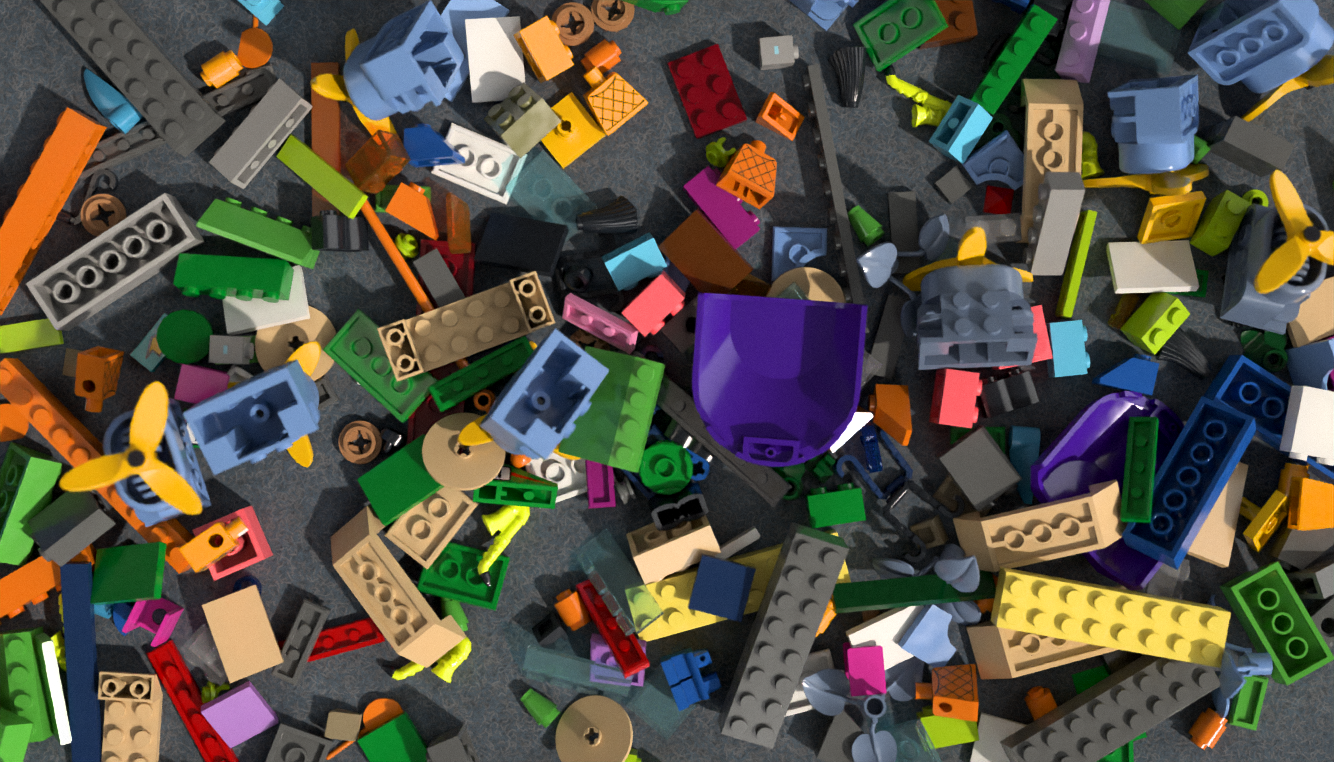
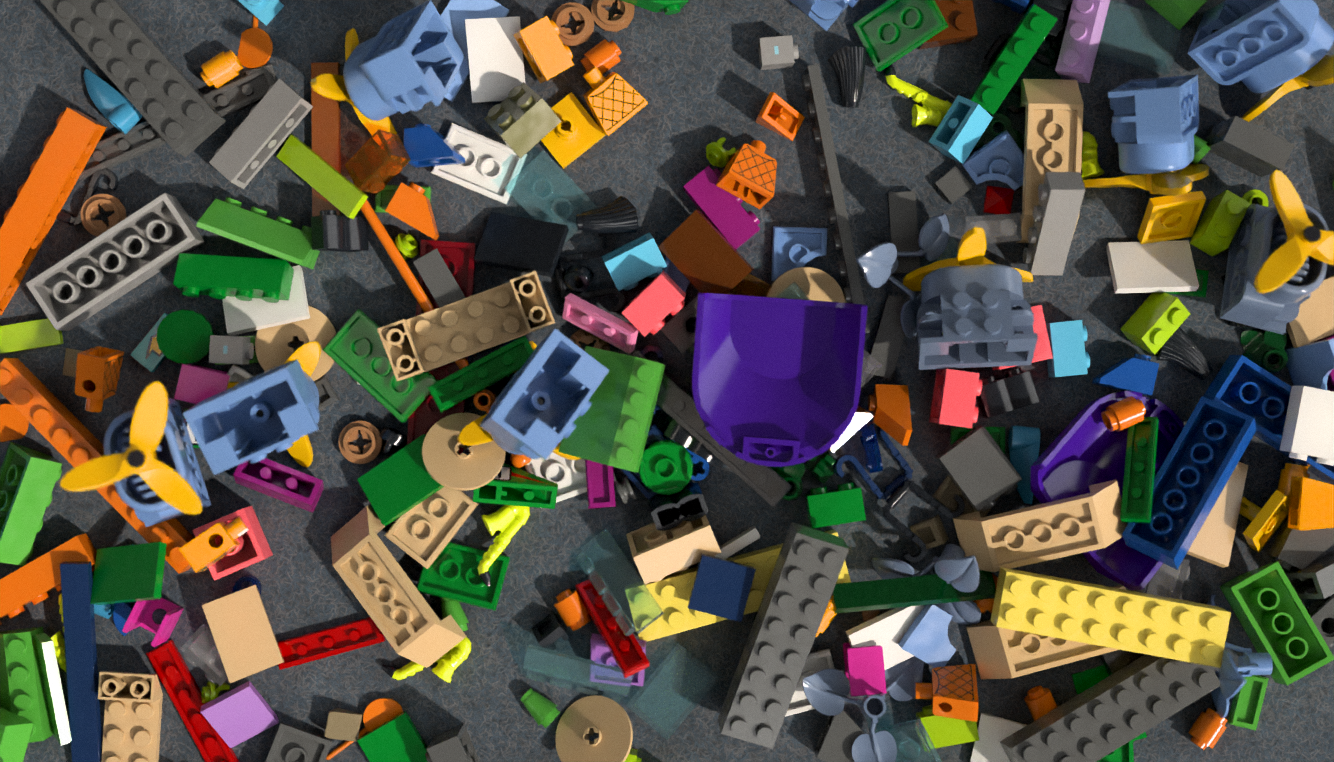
(70, 525): dark grey brick -> none
(280, 483): none -> magenta brick
(301, 641): dark grey tile -> none
(458, 225): clear orange slope -> none
(685, 676): blue hips -> none
(707, 91): dark red plate -> none
(865, 226): bright green cone -> none
(1076, 264): lime tile -> none
(1123, 310): clear orange axle -> none
(1123, 414): none -> orange brick

